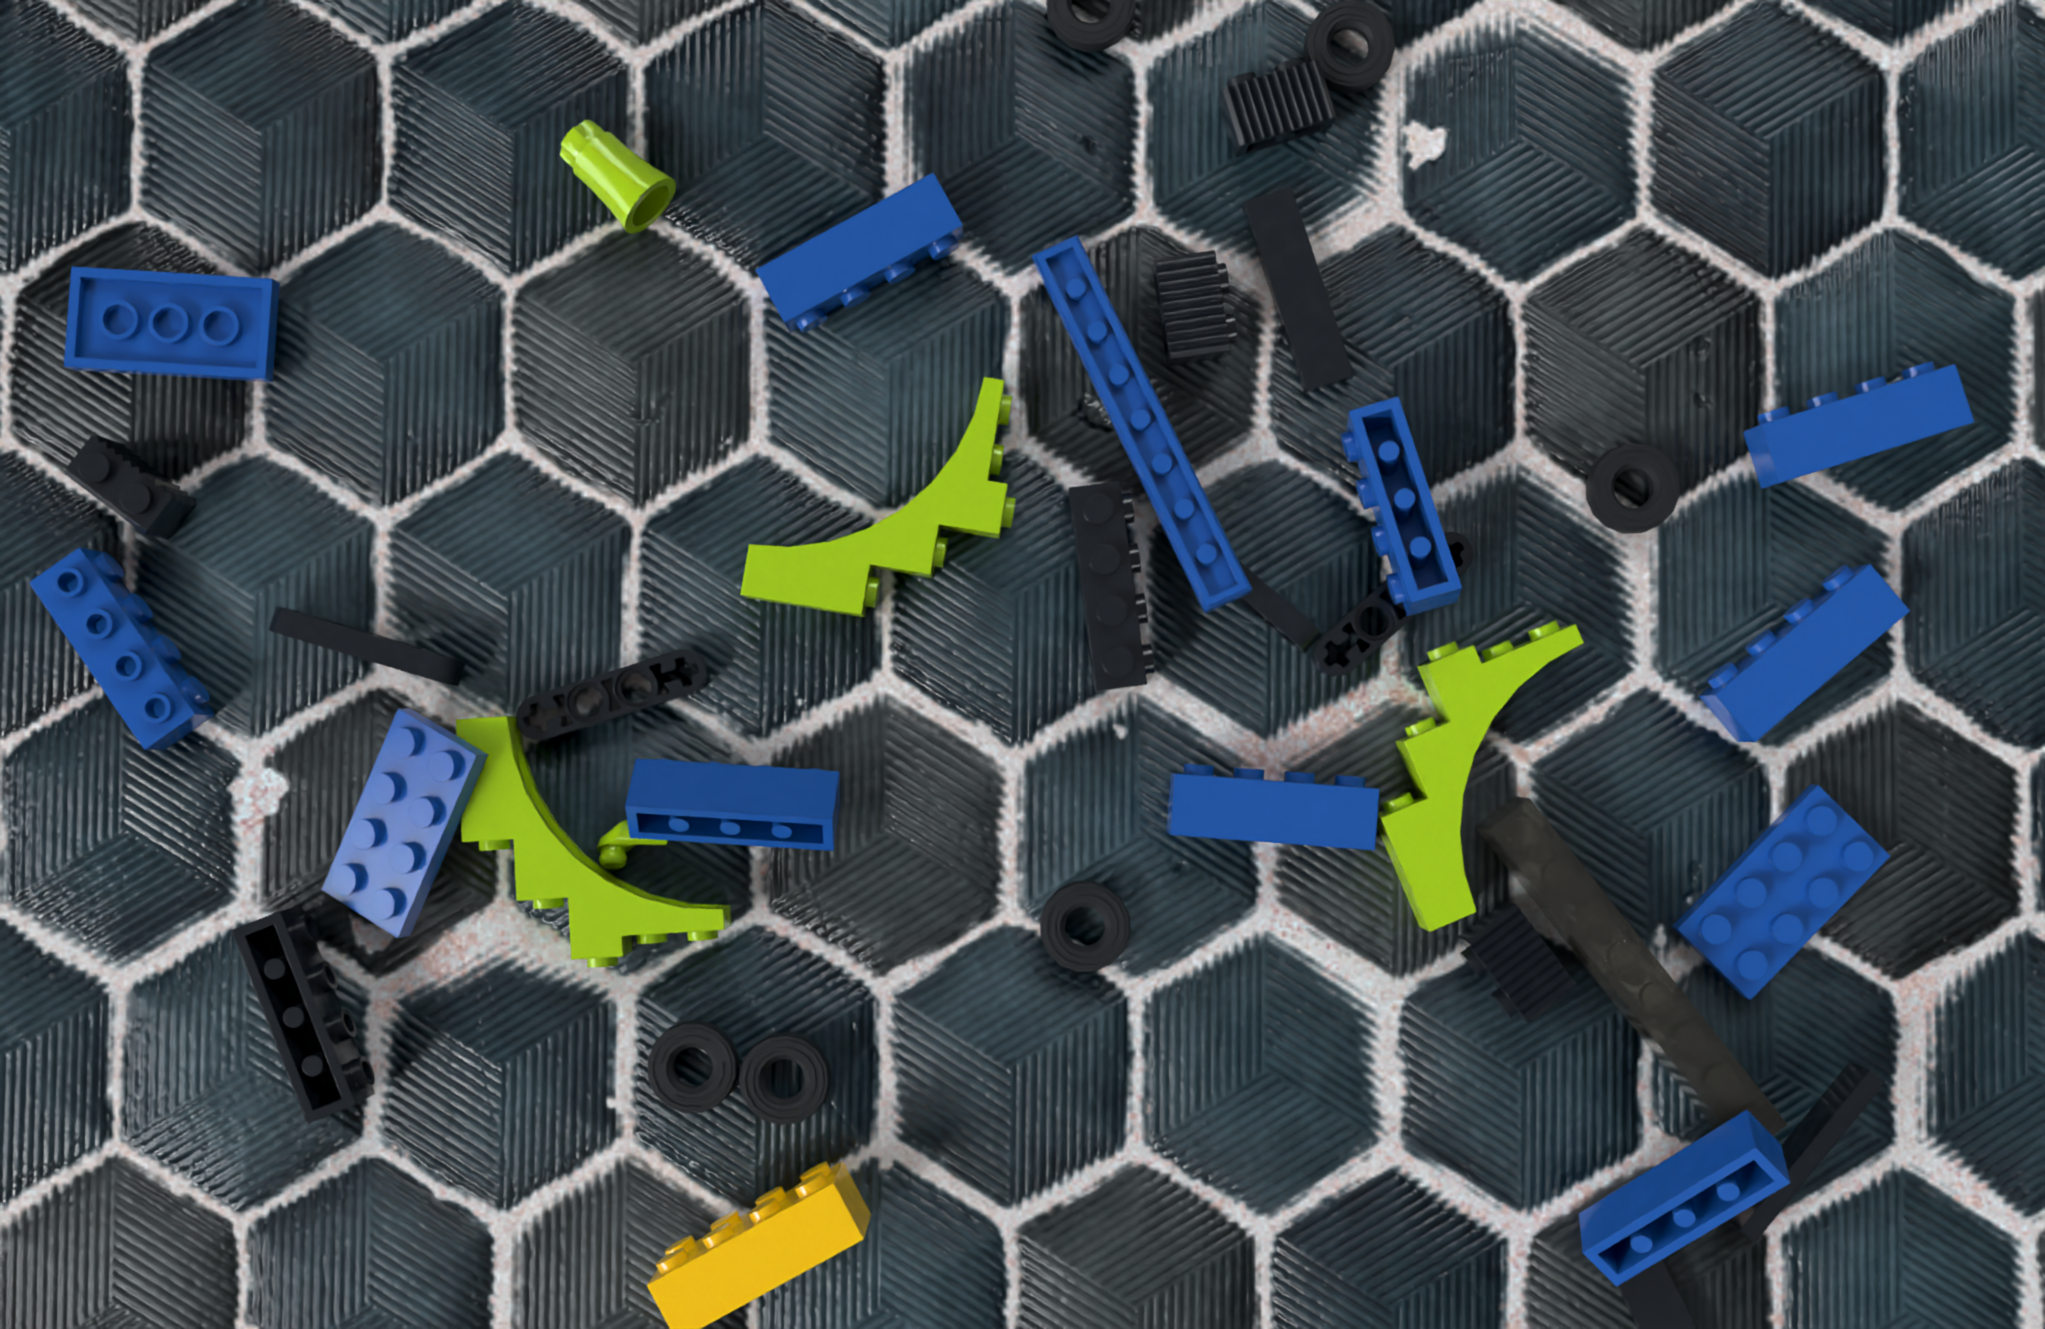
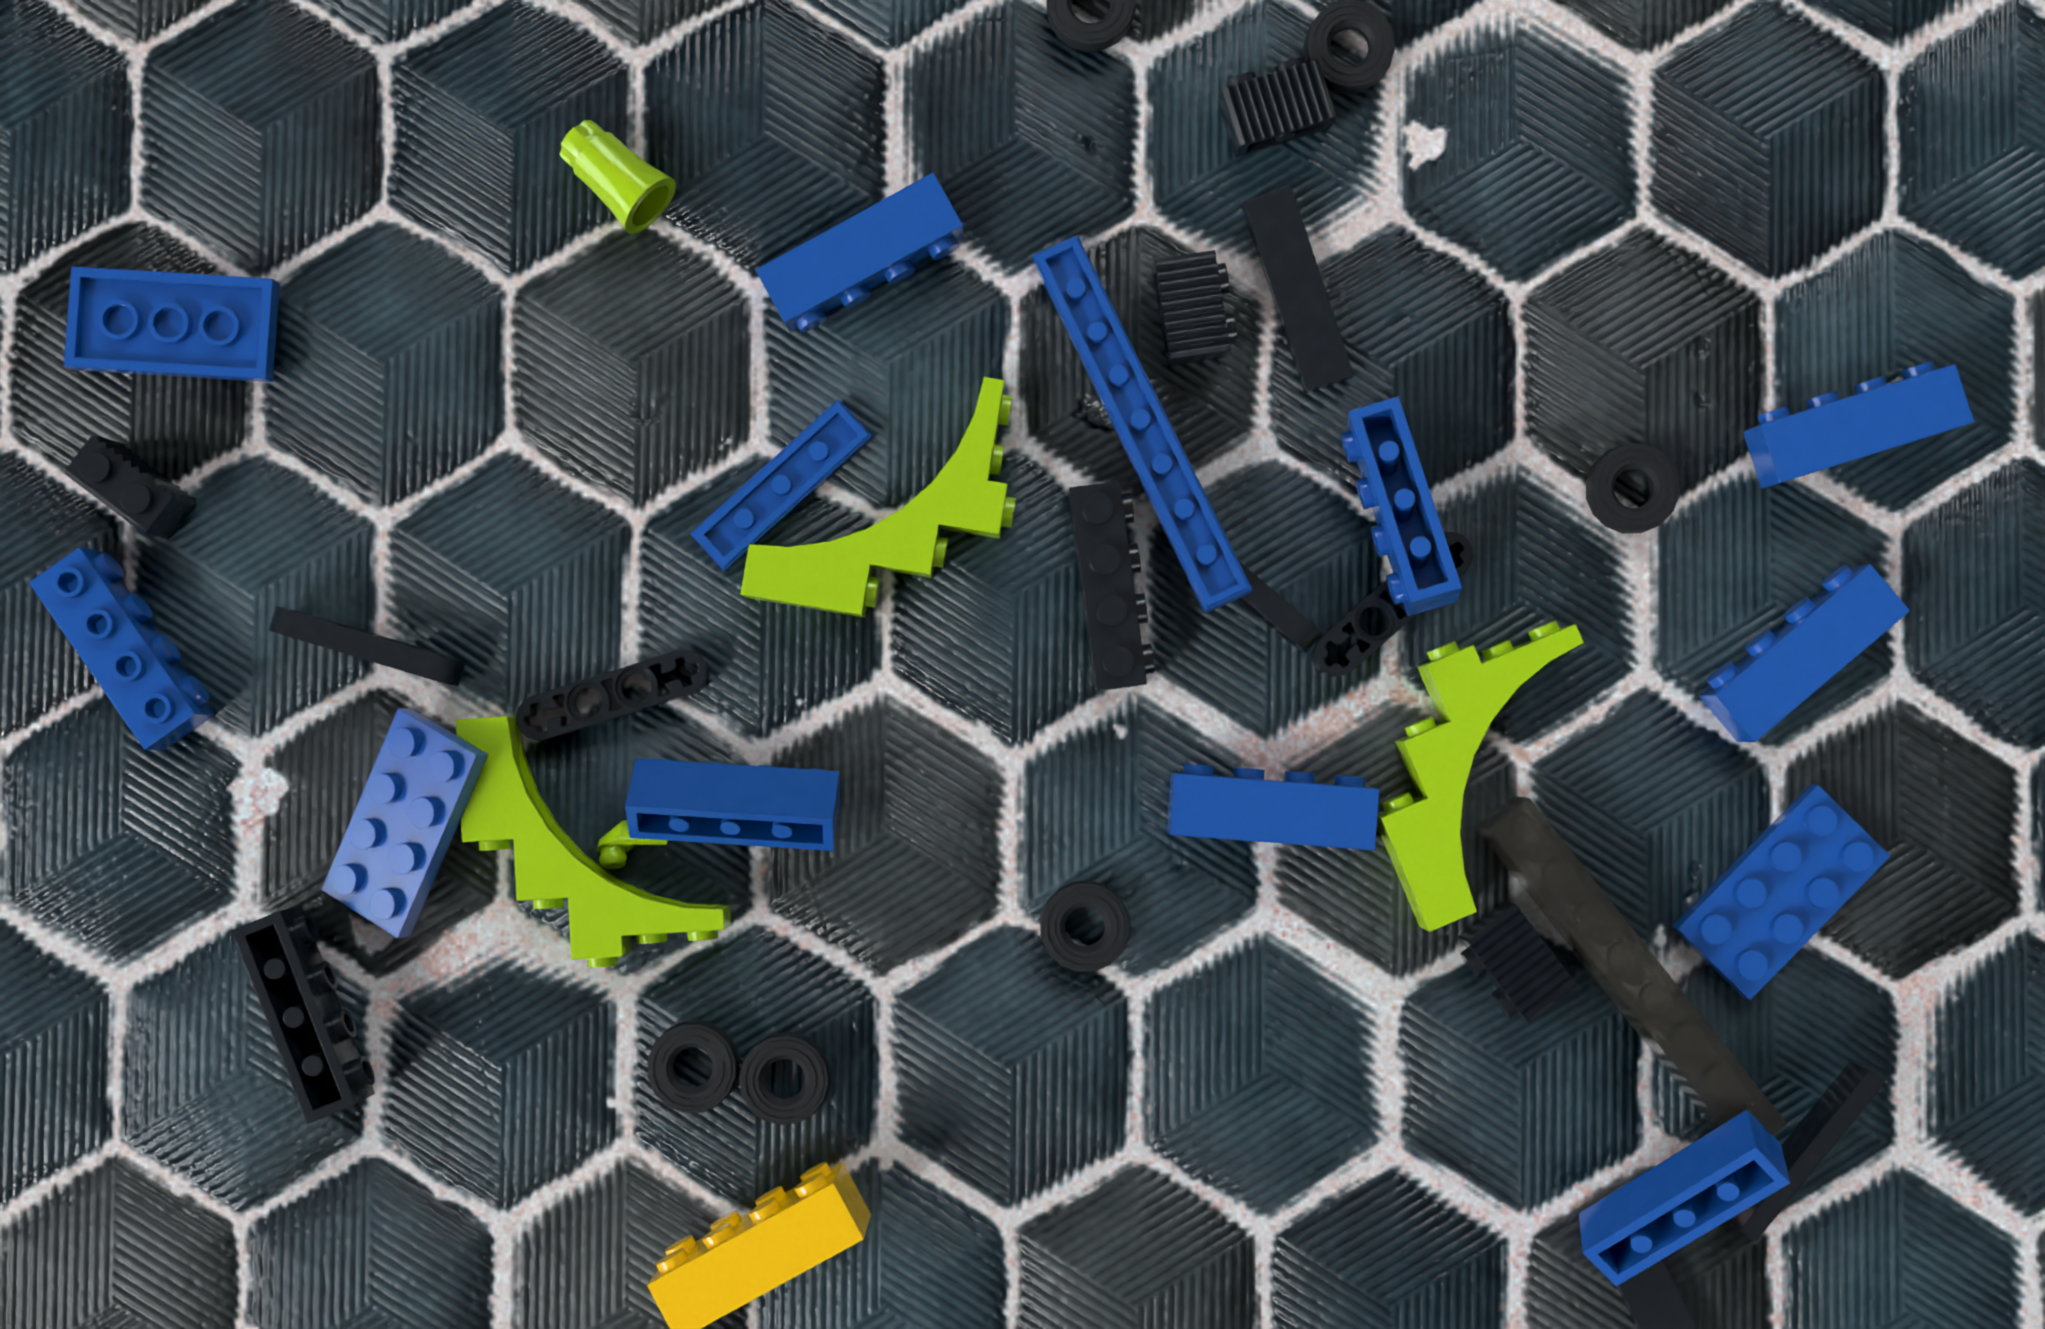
(782, 485): none -> blue tile

